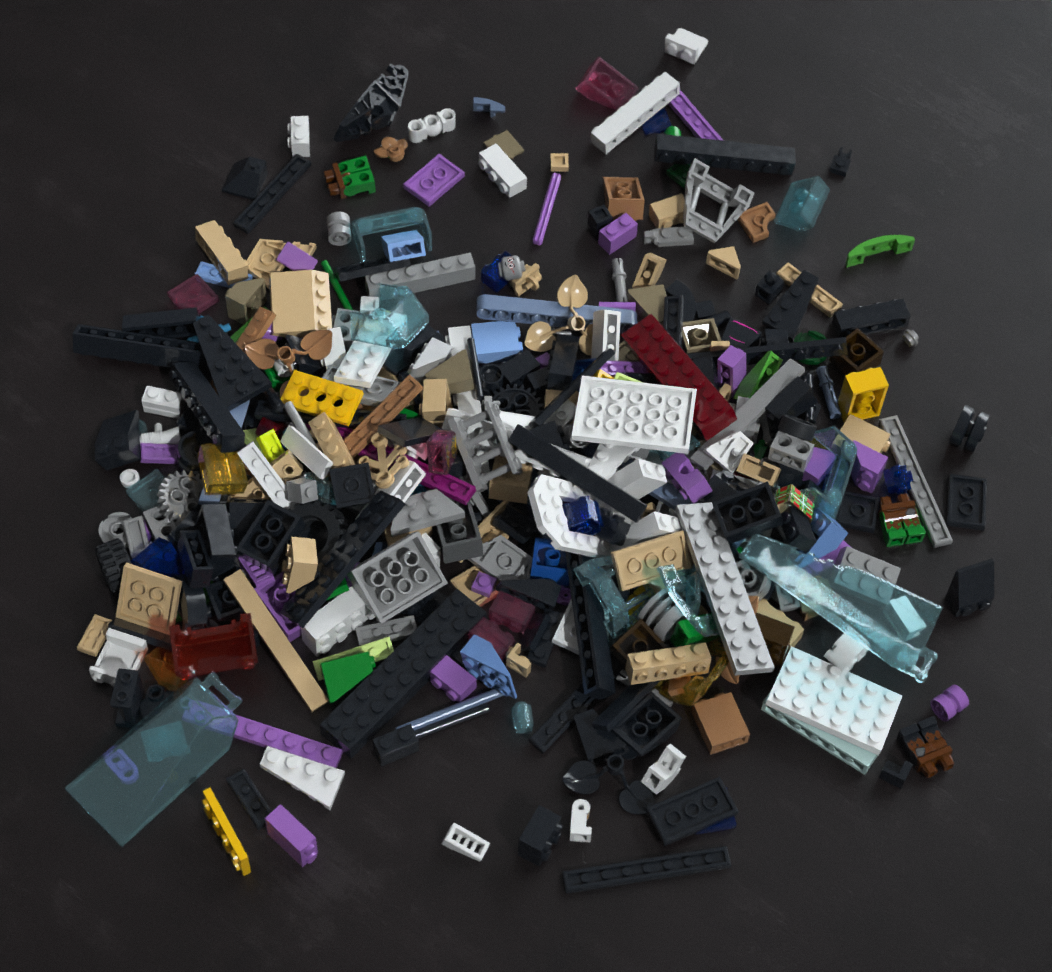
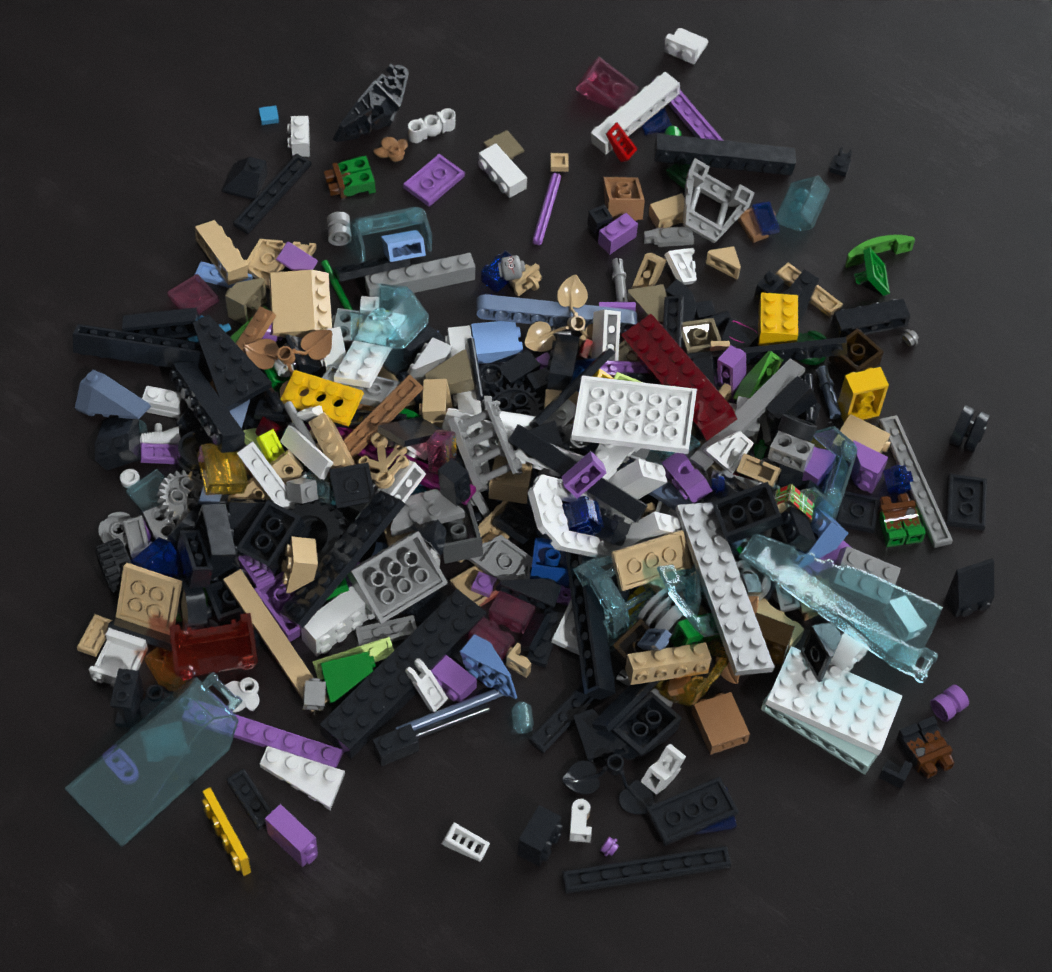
(104, 396): none -> sand blue wedge
(249, 697): none -> white plate
(268, 115): none -> dark azure tile
(309, 413): none -> white slope
(314, 694): none -> light grey brick
(427, 686): none -> white hinge
(433, 536): none -> black slope
(454, 482): none -> black brick
(487, 105): sand blue slope -> none
(584, 349): none -> red tile
(584, 474): none -> medium lavender brick
(609, 846): none -> medium lavender plate
(630, 148): none -> red slope
(654, 639): none -> sand blue plate
(682, 265): none -> white wing
(718, 484): none -> clear blue plate
(751, 584): none -> tile
(766, 218): none -> clear blue tile
(777, 319): none -> yellow brick
(820, 648): none -> black slope
(874, 272): none -> green tile

